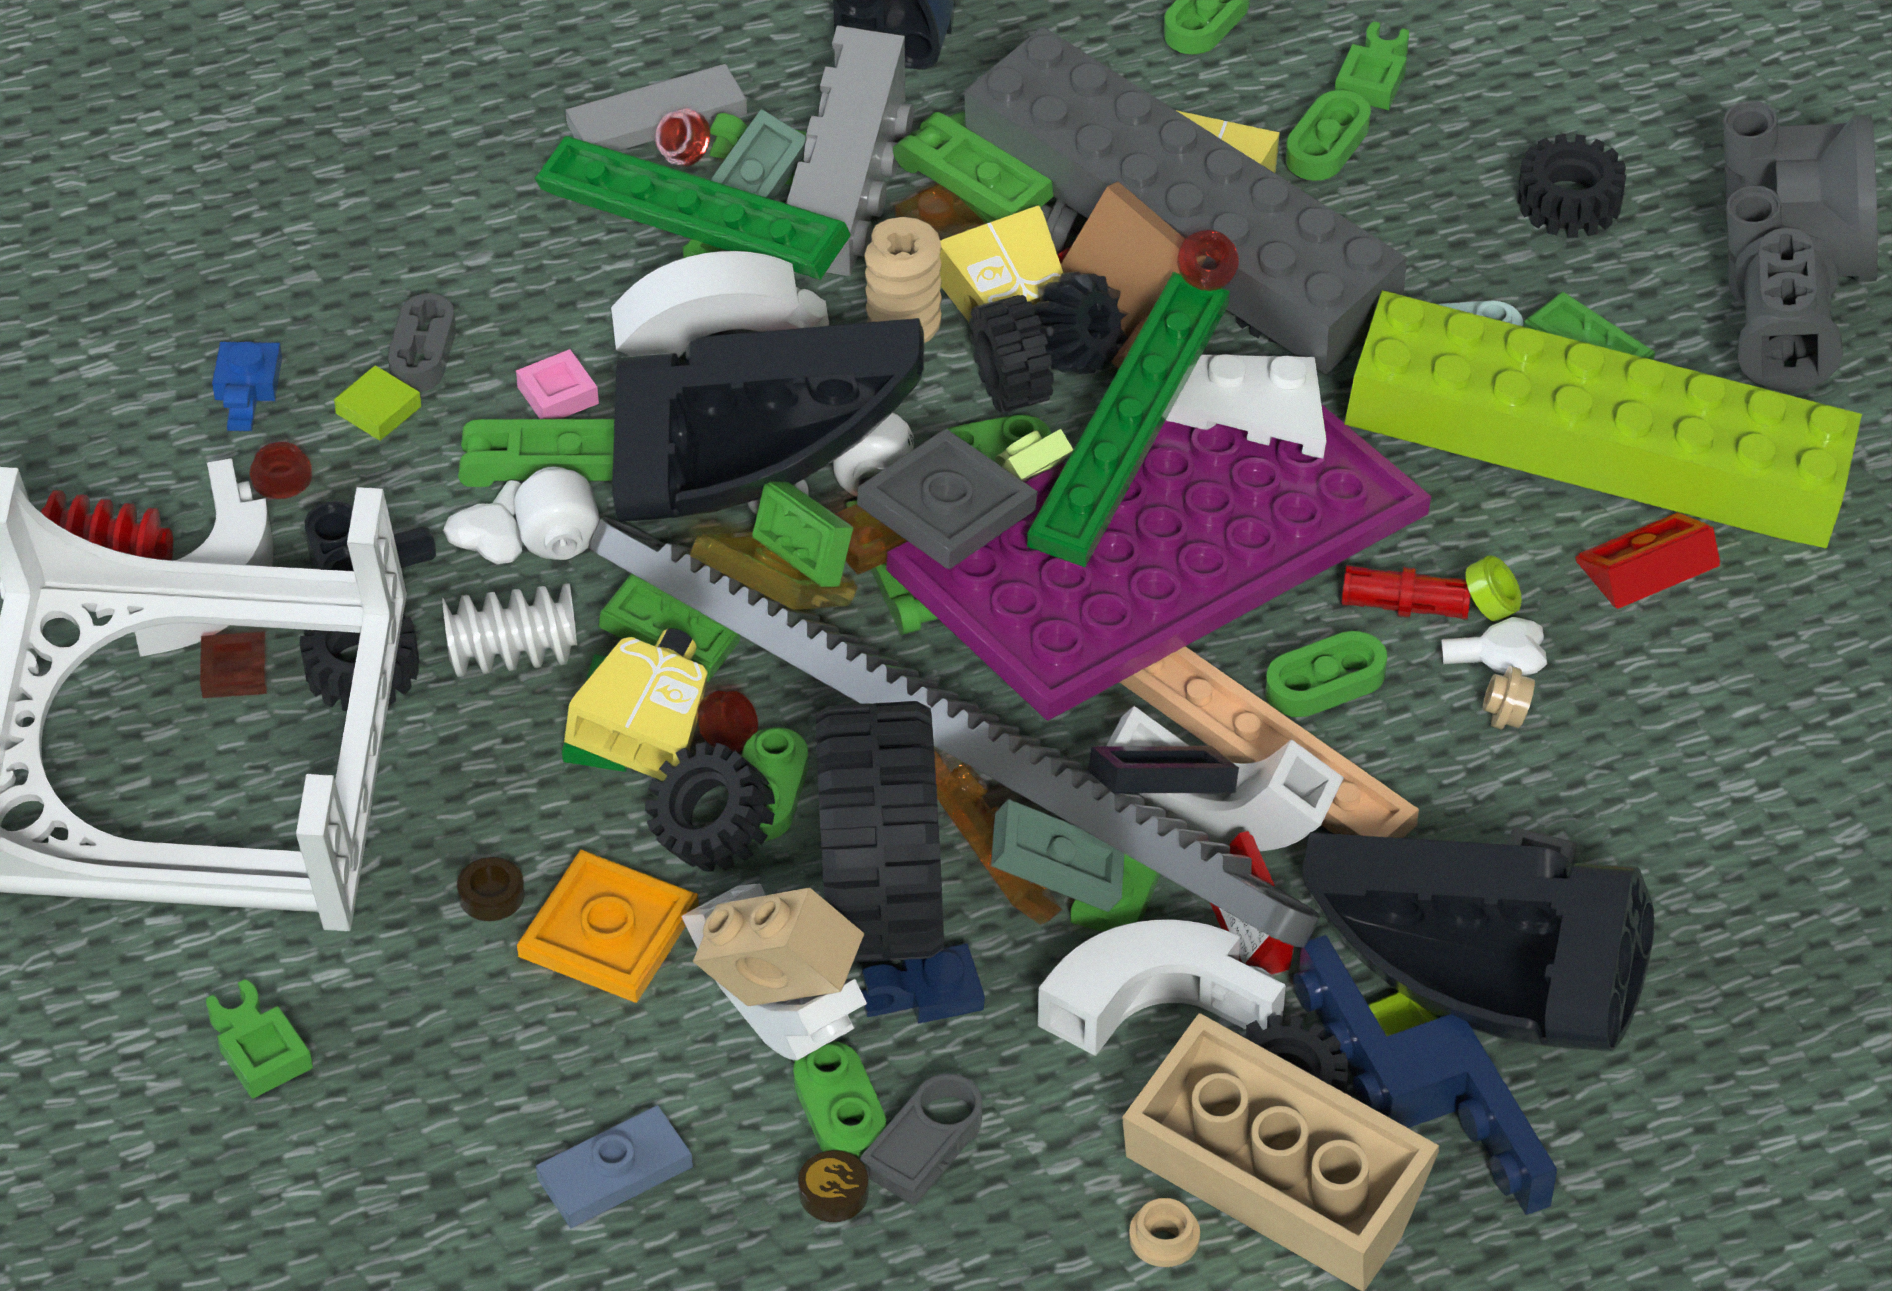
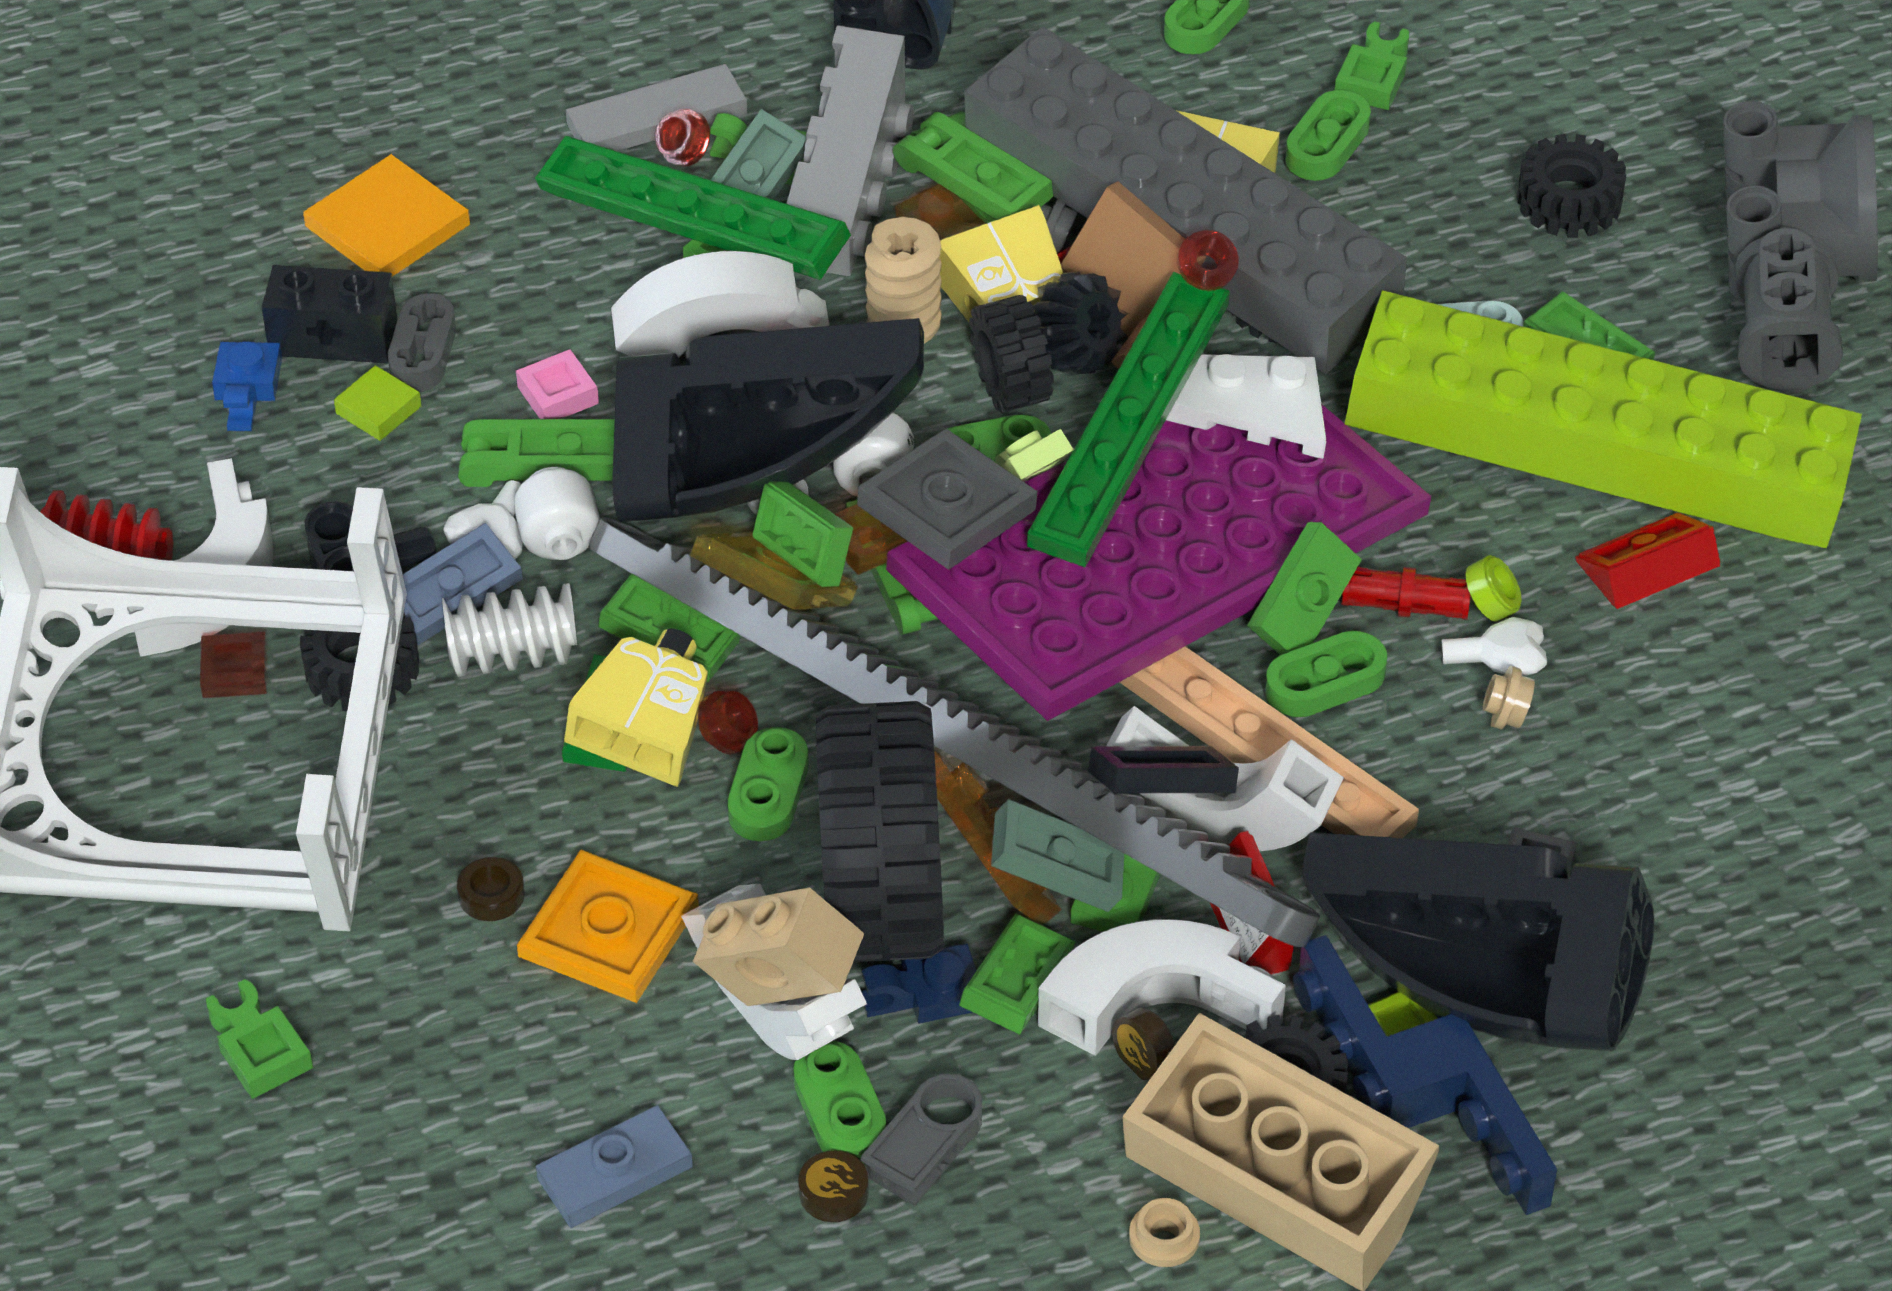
(280, 471): clear red plate -> none
(330, 313): none -> black brick
(386, 217): none -> light orange tile
(466, 567): none -> sand blue plate
(684, 789): black tyre -> none
(1010, 976): none -> bright green plate
(1142, 1041): none -> dark brown tile
(1304, 590): none -> bright green plate

